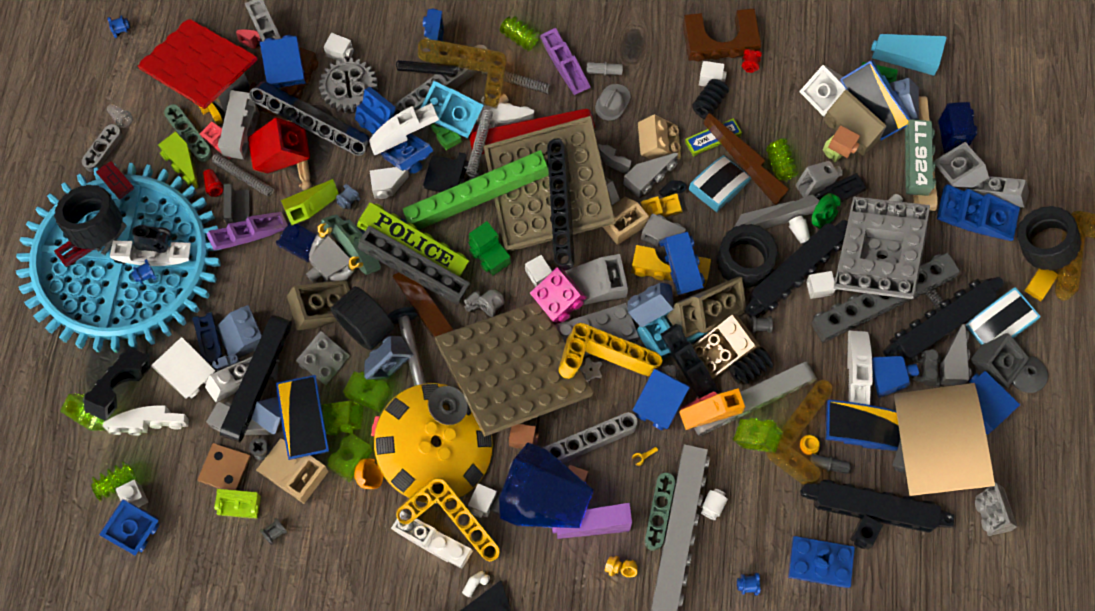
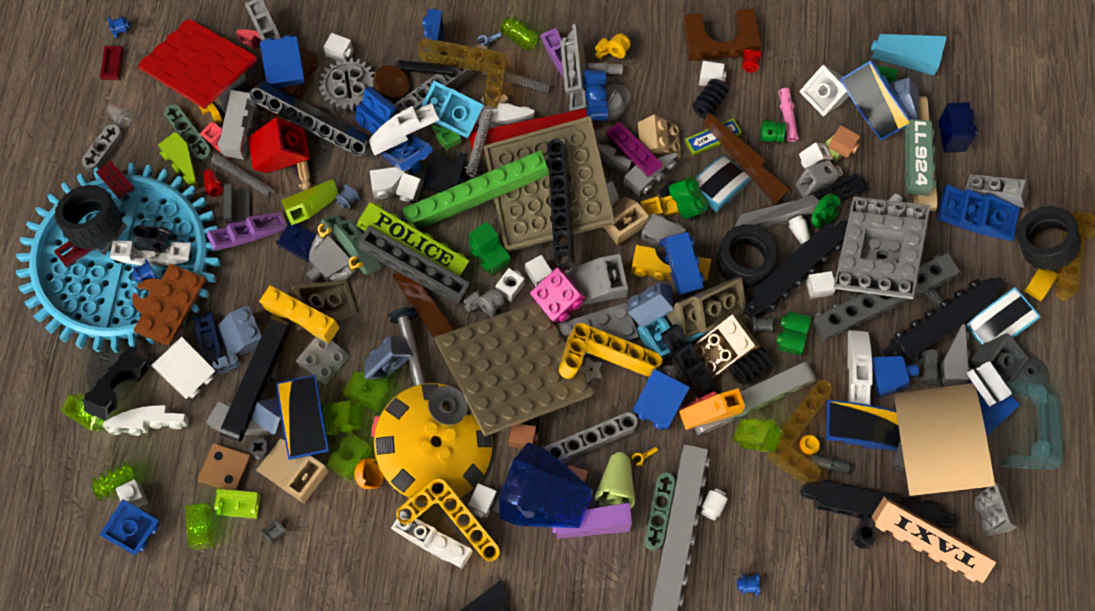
(112, 63): none -> dark red tile
(166, 304): none -> dark orange plate
(199, 526): none -> clear neon green brick
(227, 381): white slope -> none
(302, 314): none -> yellow arch
(362, 318): black tyre -> none
(391, 82): none -> reddish brown tile
(409, 188): none -> white brick
(473, 581): white arm -> none
(487, 40): none -> light blue hand
(510, 292): none -> white brick
(574, 68): none -> light grey wedge
(596, 94): none -> blue piece
(613, 565): yellow plate -> none
(616, 46): none -> yellow piece
(617, 482): none -> yellowish green cone
(629, 572): yellow hinge -> none
(633, 149): none -> magenta plate
(688, 197): none -> green brick
(776, 133): none -> green piece
(780, 159): clear neon green piece -> none
(788, 114): none -> bright pink pin
(794, 333): none -> green brick
(815, 154): none -> white brick
(821, 562): blue plate -> none
(857, 118): dark tan slope -> none
(933, 539): none -> light nougat brick
(962, 167): light grey slope -> none
(989, 384): none -> panel
(1047, 452): none -> clear light blue windscreen

